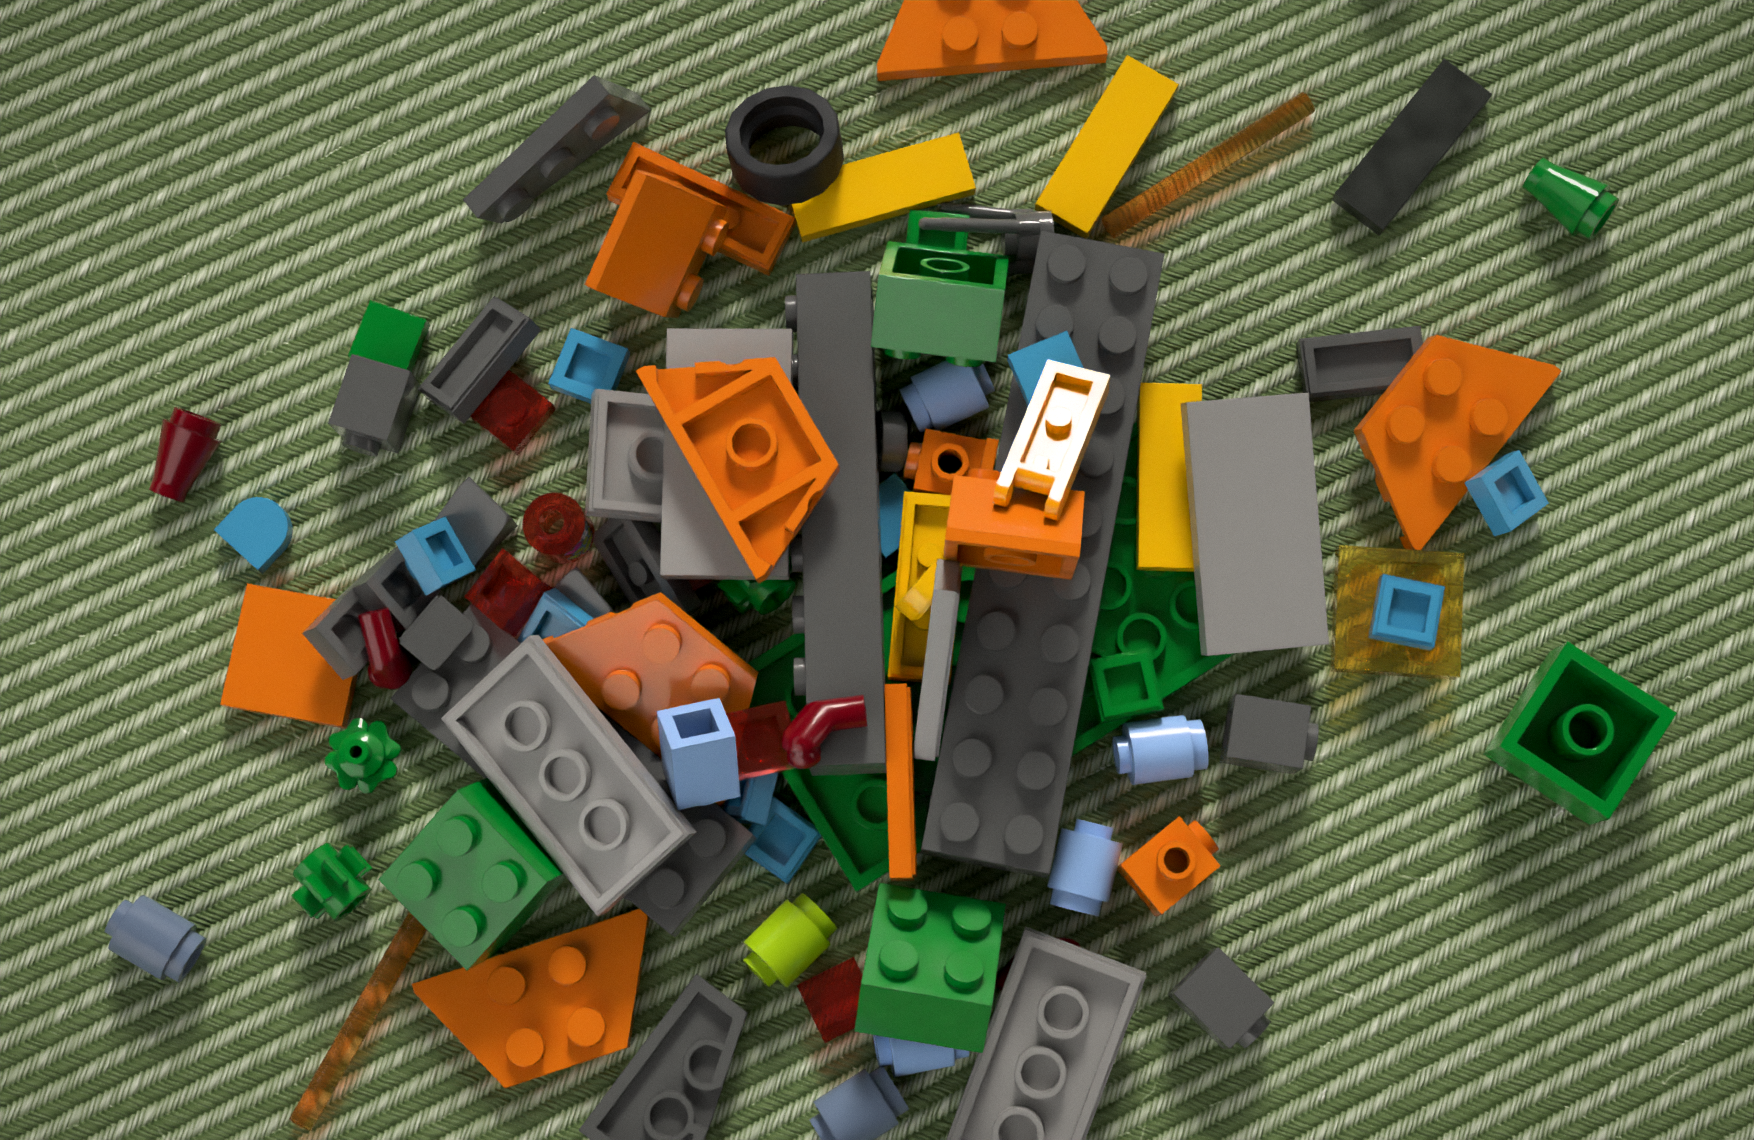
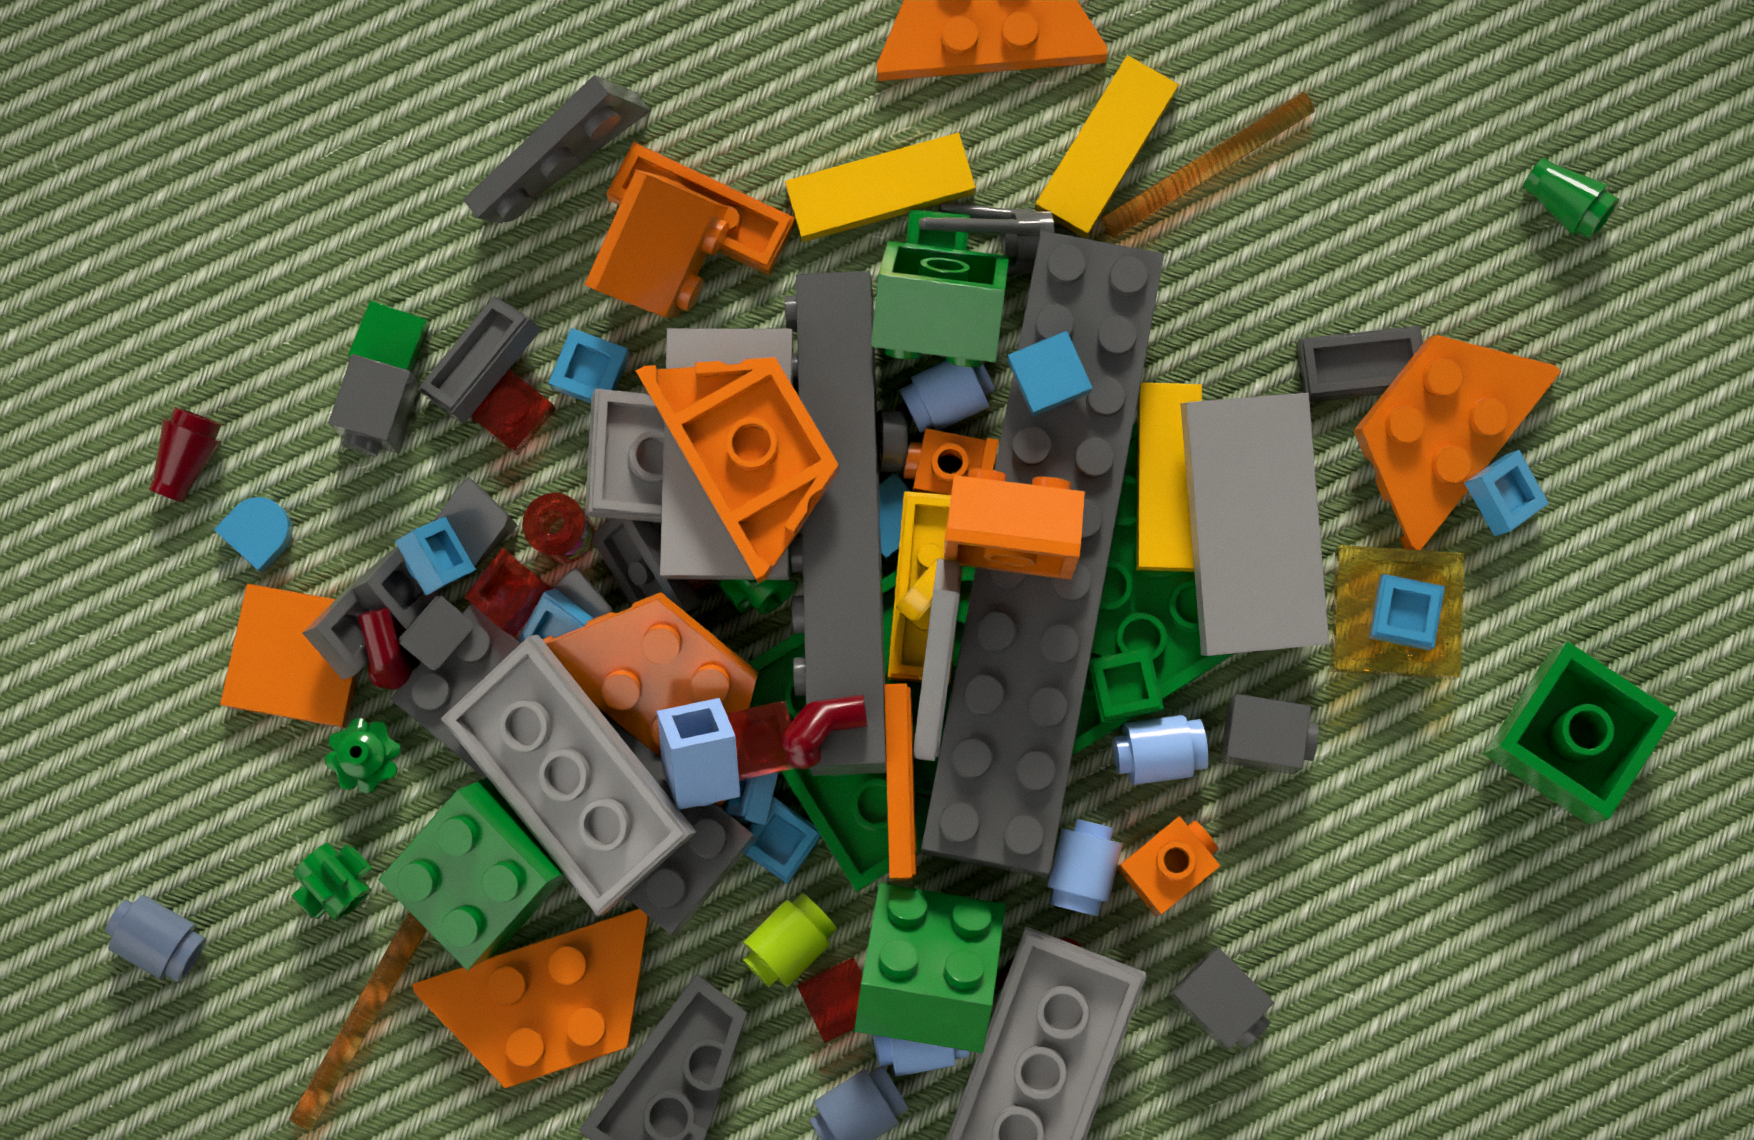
(776, 109): black tyre -> none
(1054, 435): hinge -> none
(1411, 147): pearl dark grey tile -> none

